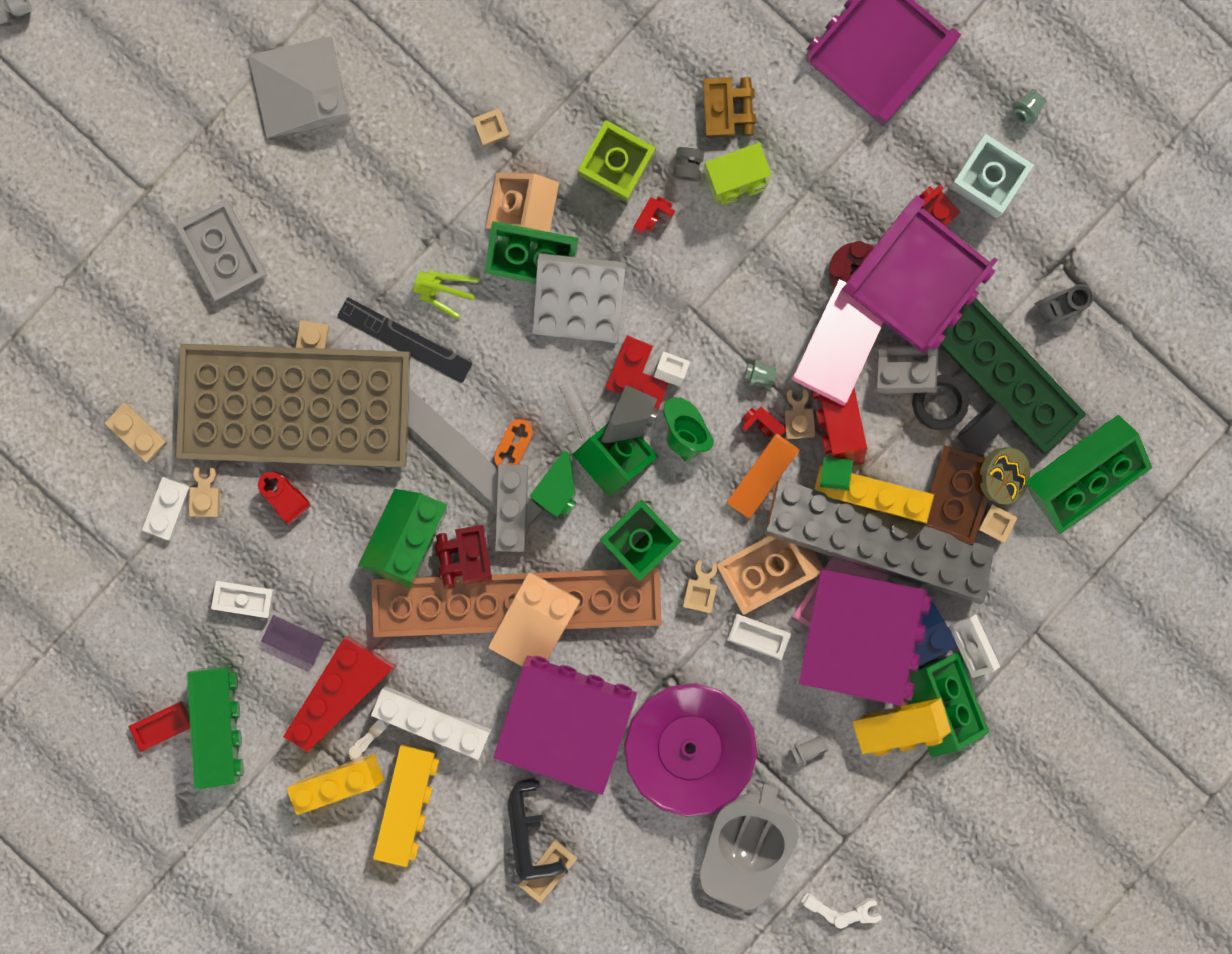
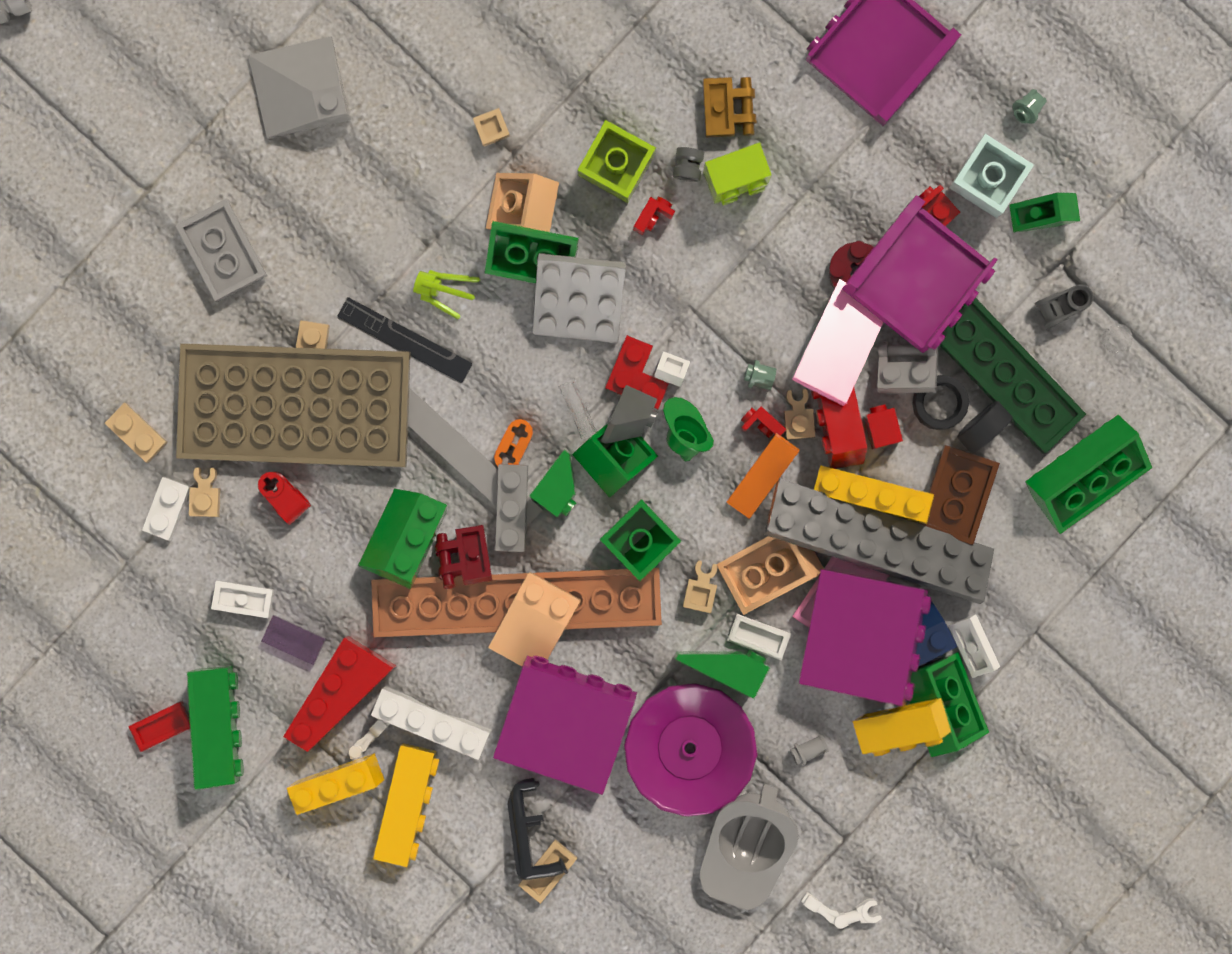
(731, 668): none -> green slope
(836, 473): green tile -> none
(882, 426): none -> red brick
(997, 523): tan plate -> none
(1004, 475): olive tile -> none
(1045, 212): none -> green slope

